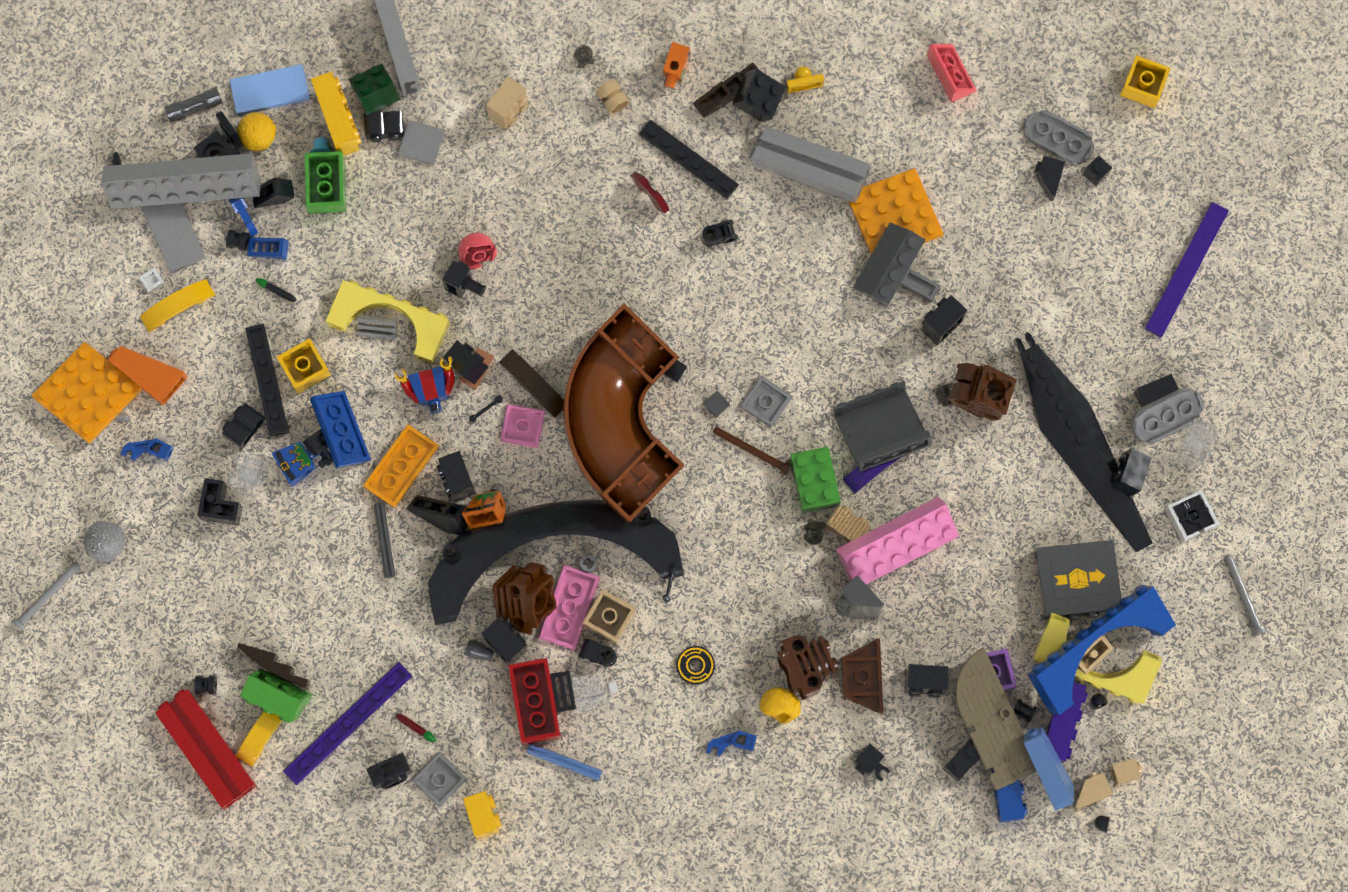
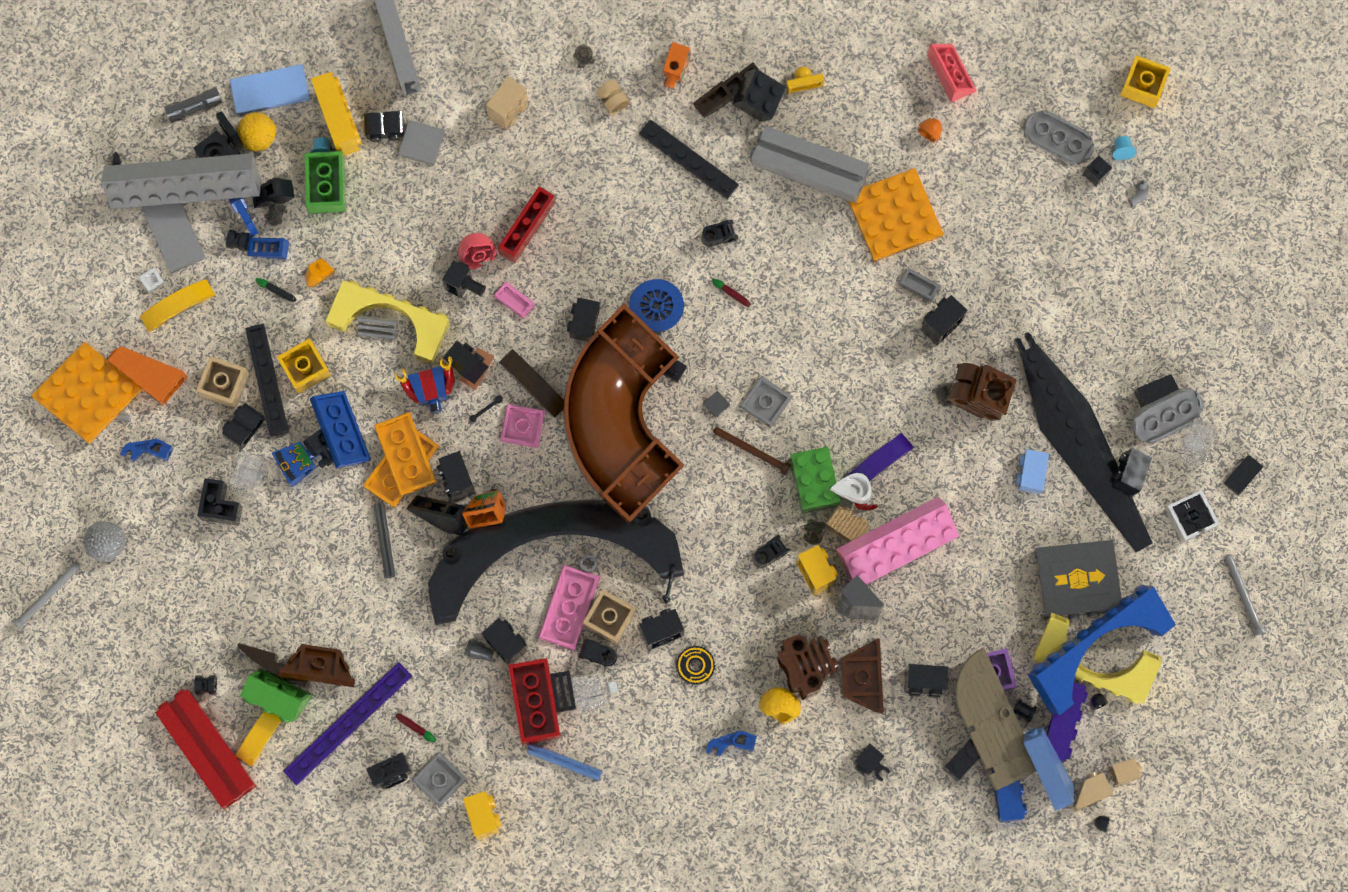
(222, 382): none -> tan brick
(275, 213): none -> clear smoke brick
(318, 272): none -> light orange plate
(318, 665): none -> reddish brown wing
(374, 89): dark green brick -> none
(405, 454): none -> light orange tile
(514, 300): none -> bright pink tile
(524, 596): reddish brown piece -> none
(526, 224): none -> red brick
(584, 319): none -> black brick
(644, 186): dark red tile -> none
(661, 286): none -> blue piece
(661, 628): none -> black brick
(731, 292): none -> dark red piece
(773, 550): none -> black piece
(816, 570): none -> yellow brick
(856, 489): none -> white piece
(881, 426): dark grey panel -> none
(888, 263): dark grey slope -> none
(930, 129): none -> orange cone
(1033, 471): none -> light blue brick
(1049, 175): black slope -> none
(1095, 654): tan slope -> none
(1123, 148): none -> medium azure piece
(1141, 193): none -> light grey arm
(1186, 269): dark purple tile -> none
(1243, 475): none -> black tile

